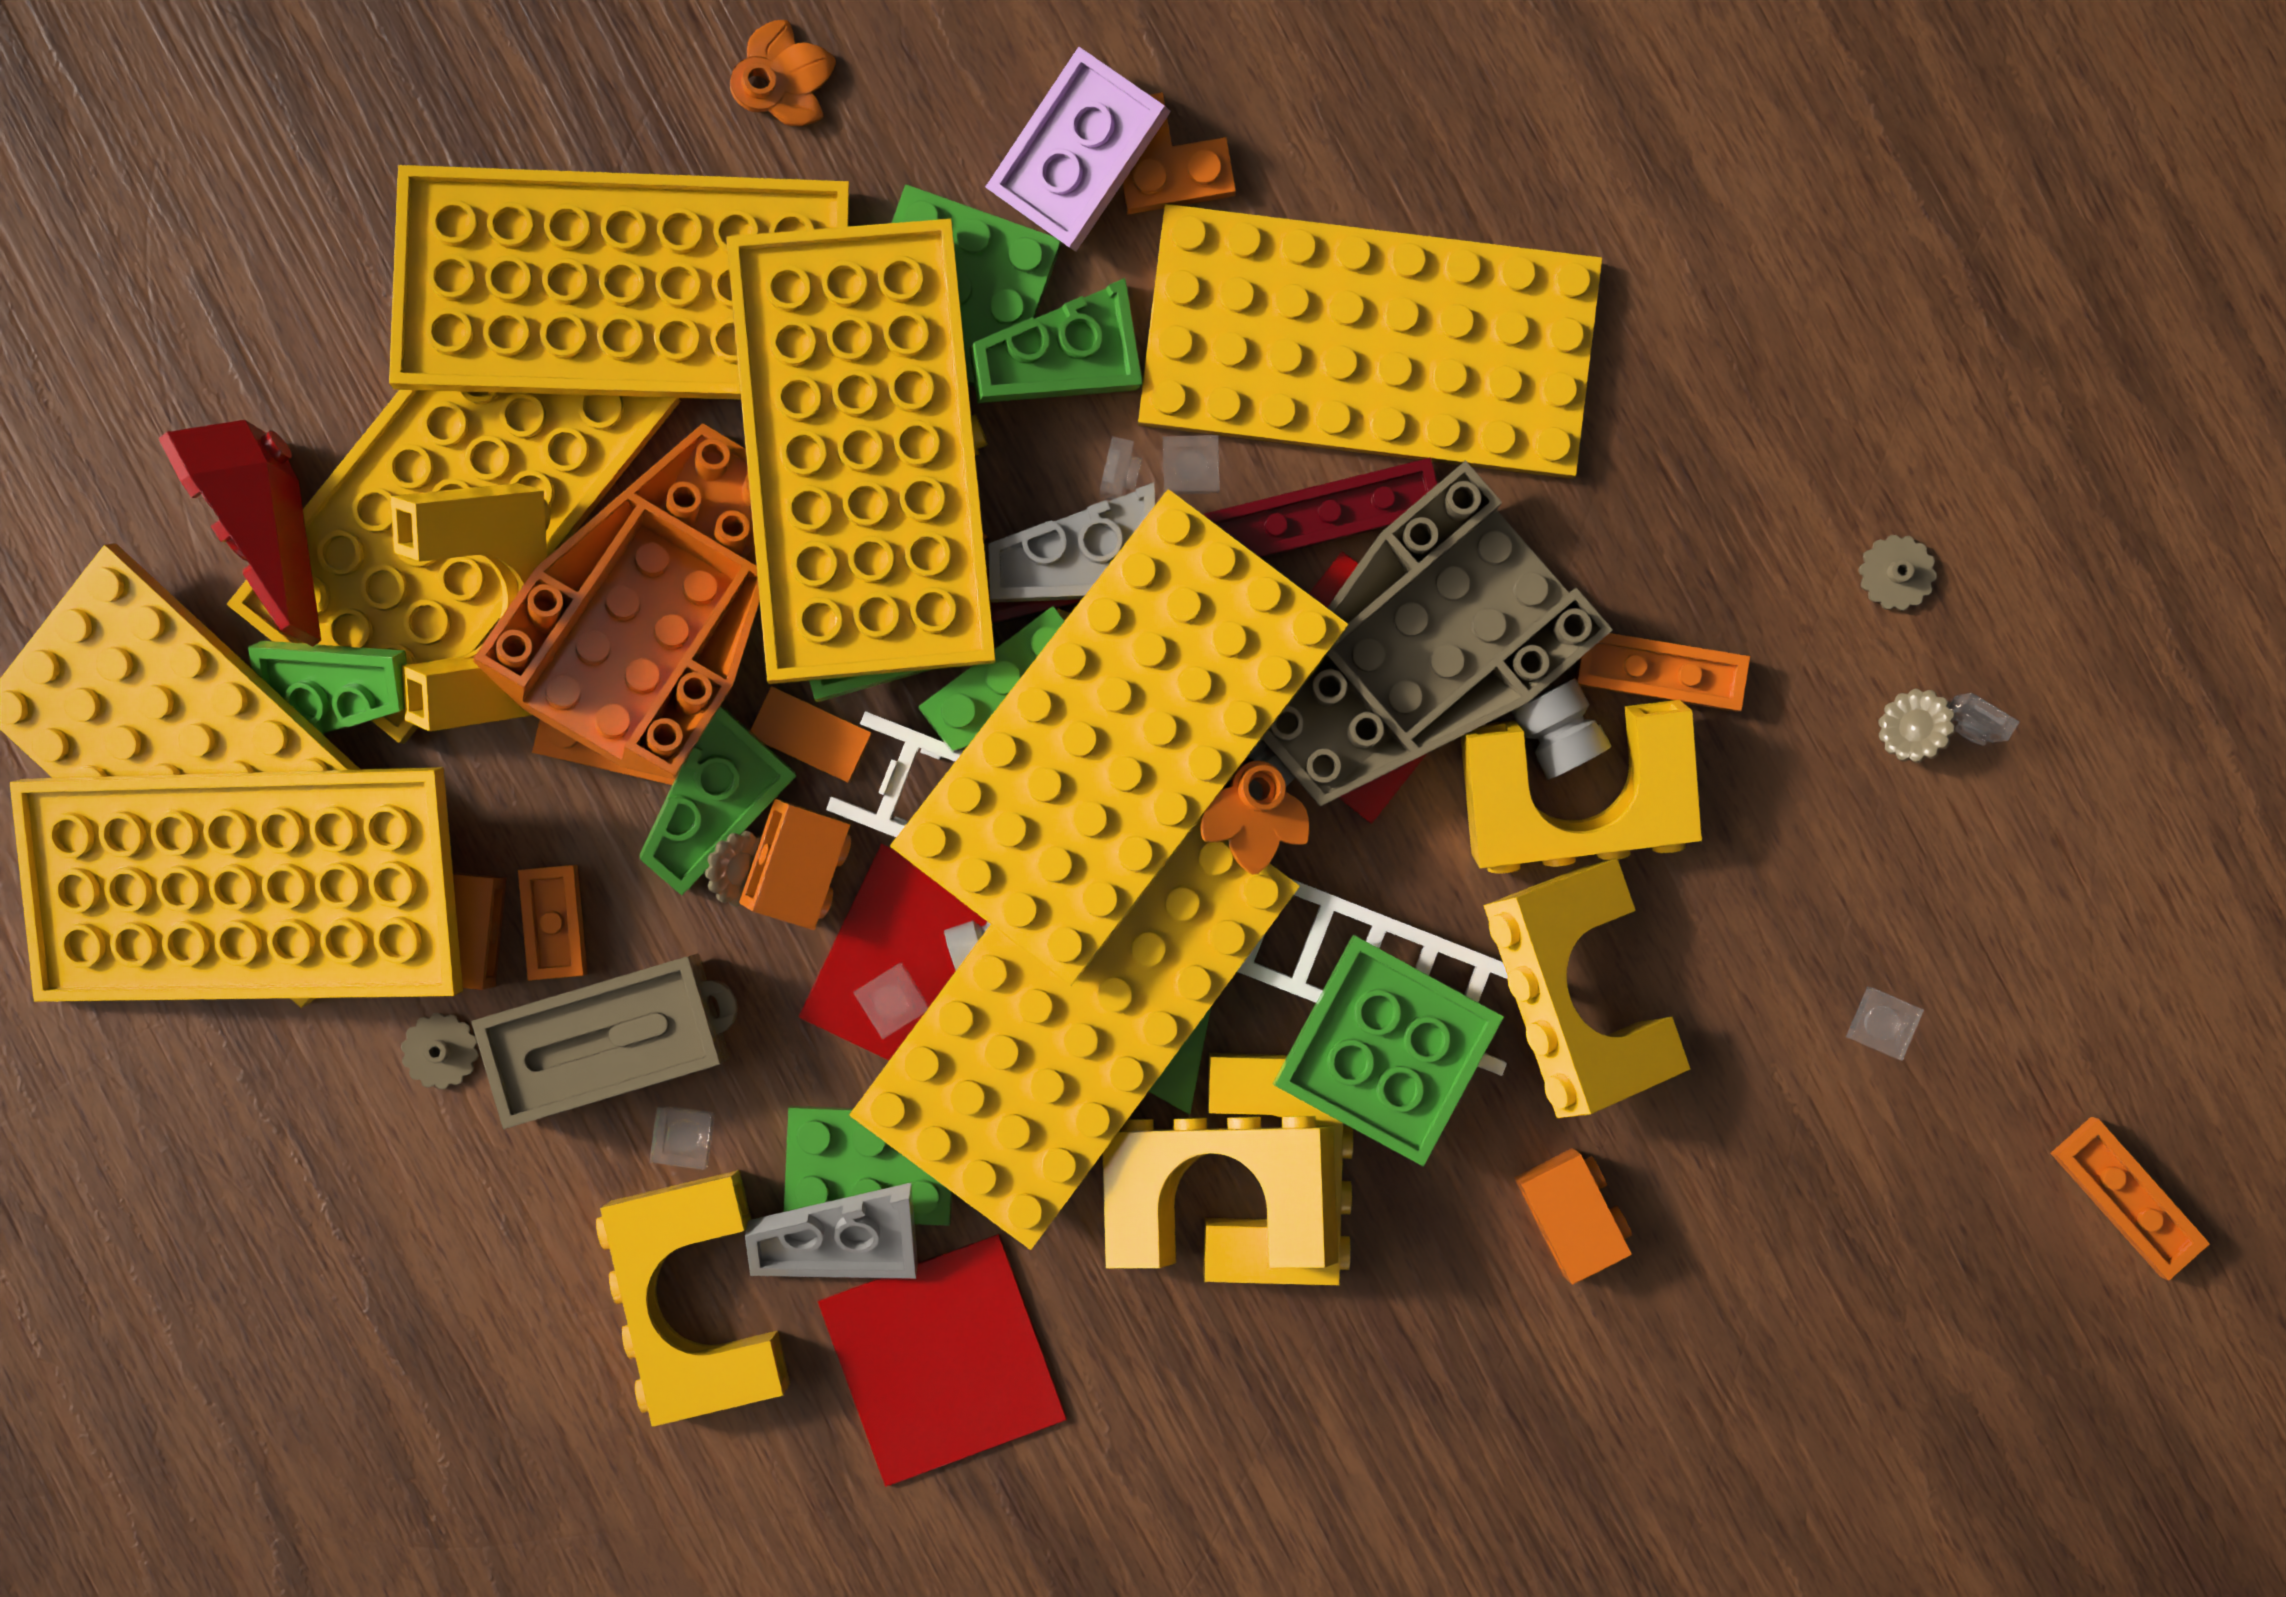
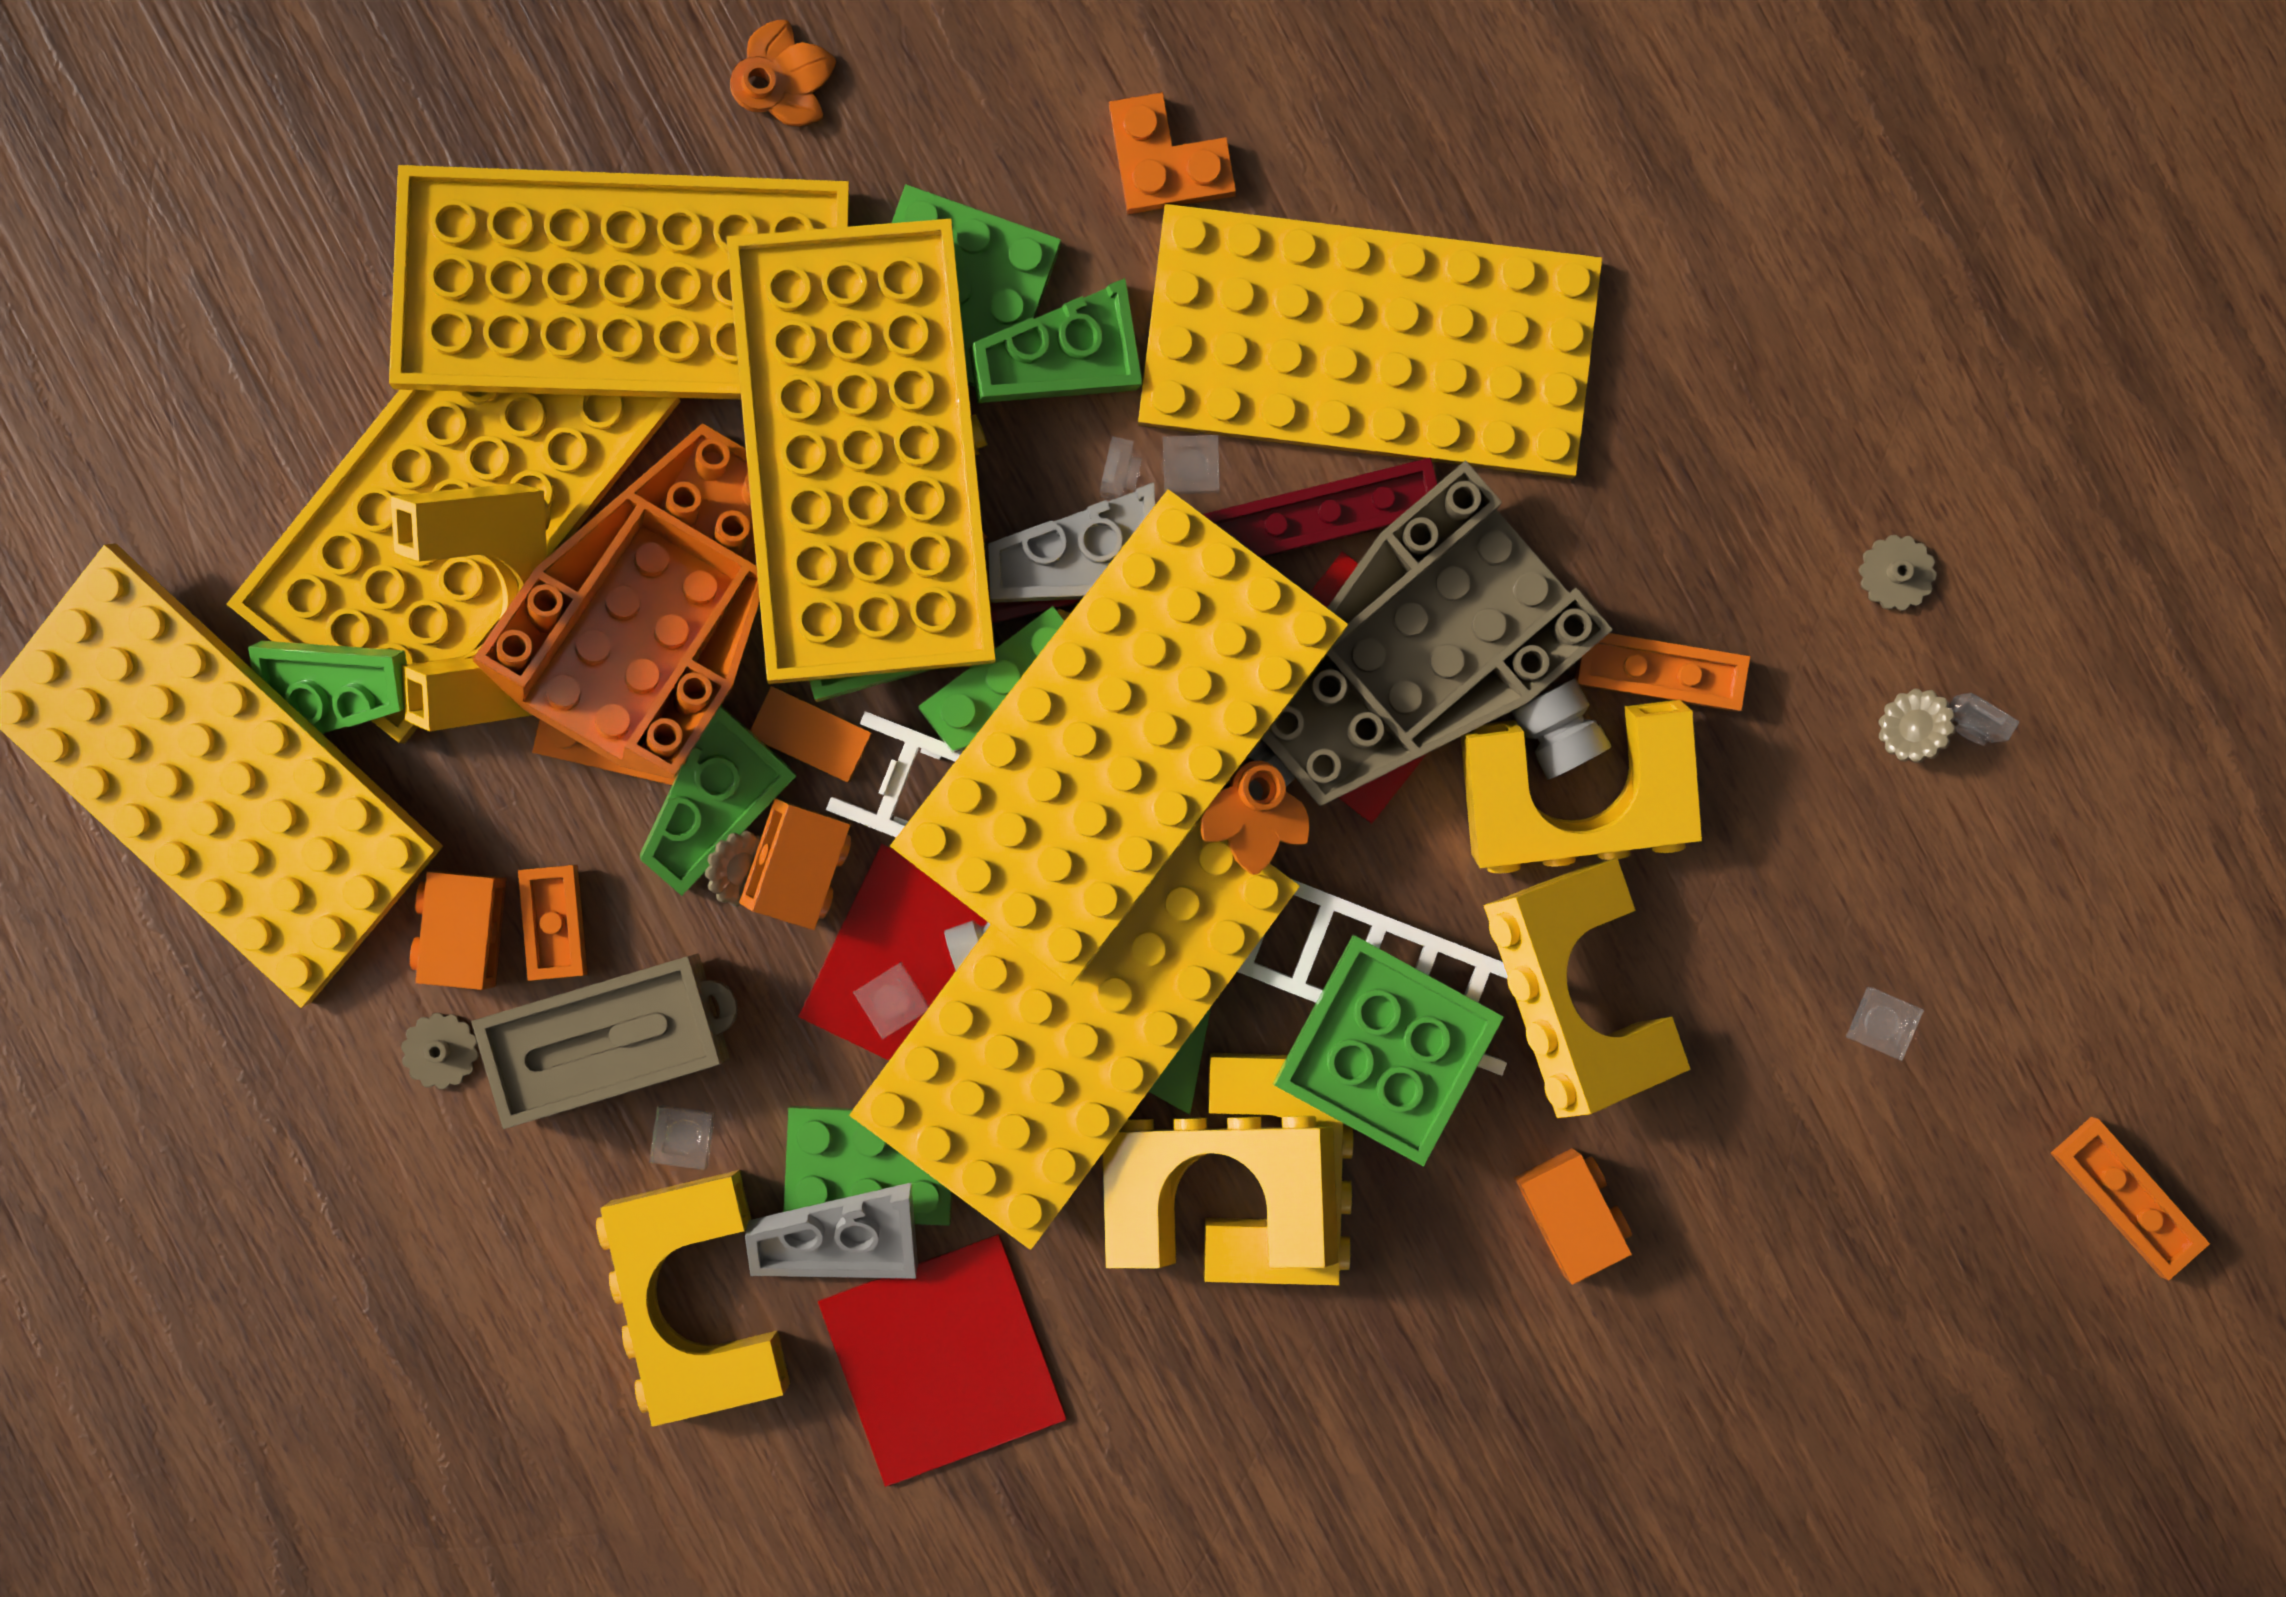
(238, 885): yellow plate -> none
(259, 512): red wedge -> none
(1078, 148): lavender plate -> none

